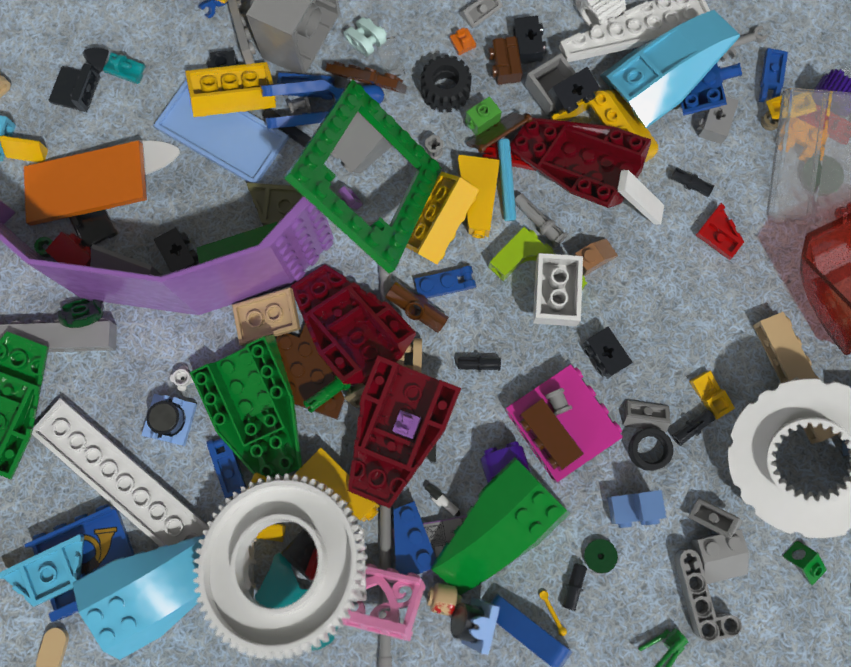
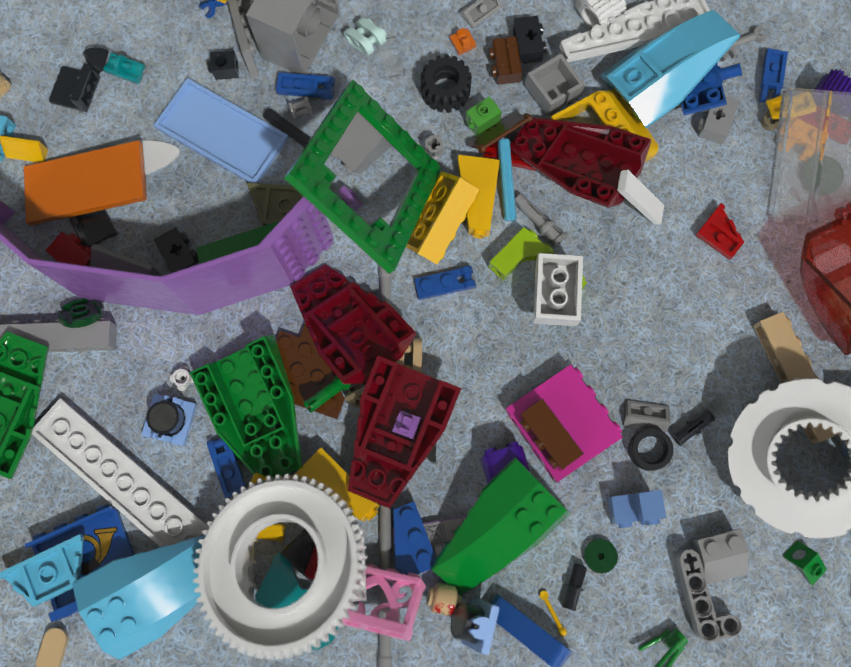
(39, 243): green bush -> none
(229, 89): yellow slope -> none
(266, 316): tan tile -> none
(367, 76): reddish brown wing -> none
(373, 91): blue piece -> none
(406, 299): reddish brown piece -> none
(441, 500): piece -> none
(479, 363): black axle -> none
(558, 401): light grey bush -> none
(582, 83): black brick -> none
(596, 255): medium nougat slope -> none
(603, 342): black brick -> none
(692, 182): black pin -> none
(711, 395): yellow slope -> none
(715, 518): light grey slope -> none

